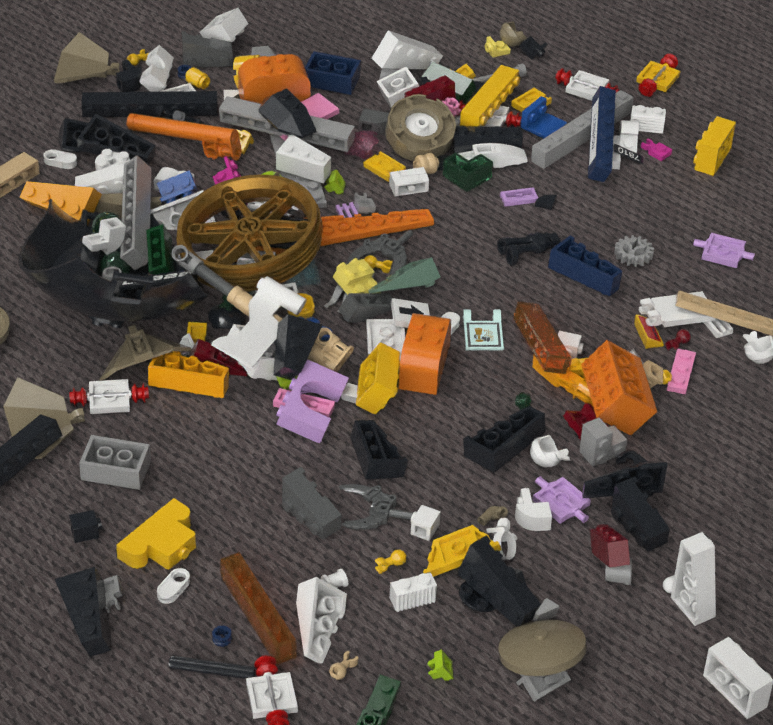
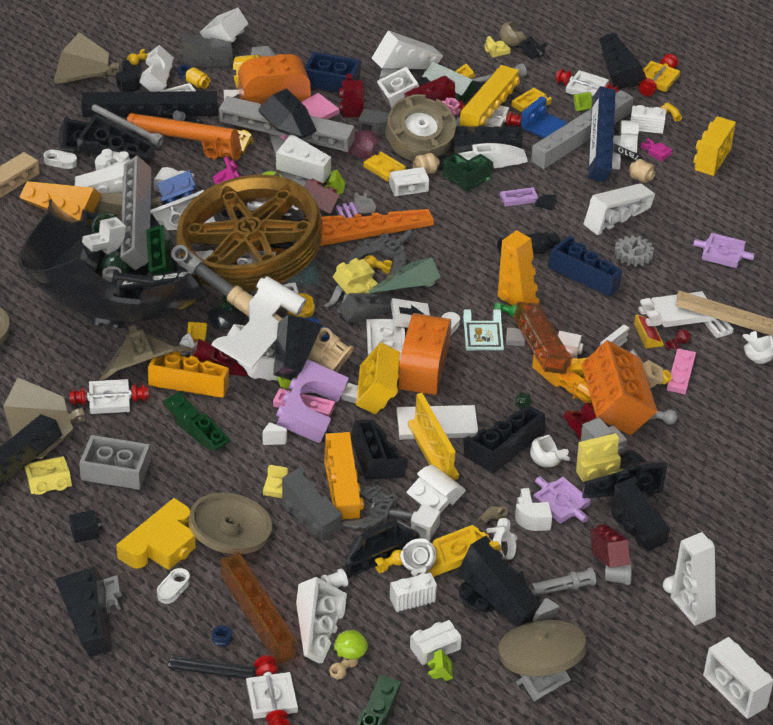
(48, 475): none -> light yellow plate
(154, 138): none -> light grey piece
(194, 423): none -> dark green slope
(230, 523): none -> dark tan dish
(273, 484): none -> light yellow bracket
(274, 435): none -> white slope
(323, 196): none -> bracket
(342, 475): none -> light orange wedge
(350, 644): none -> lime hair
(351, 97): none -> dark red brick
(377, 544): none -> black wedge
(418, 556): none -> white hat
(432, 438): none -> yellow fence
(433, 639): none -> white brick
(435, 489): none -> white brick
(455, 420): none -> white tile
(505, 308): none -> green arm
(515, 337): none -> light grey tile
(516, 270): none -> light orange wedge
(573, 580): none -> light grey pin
(582, 101): none -> lime tile
(598, 457): none -> light yellow plate
(617, 206): none -> white wedge
(618, 337): none -> white tile
(621, 63): none -> black wedge
(642, 171): none -> tan piece
(668, 416): none -> light grey arm
(673, 110): none -> yellow arm

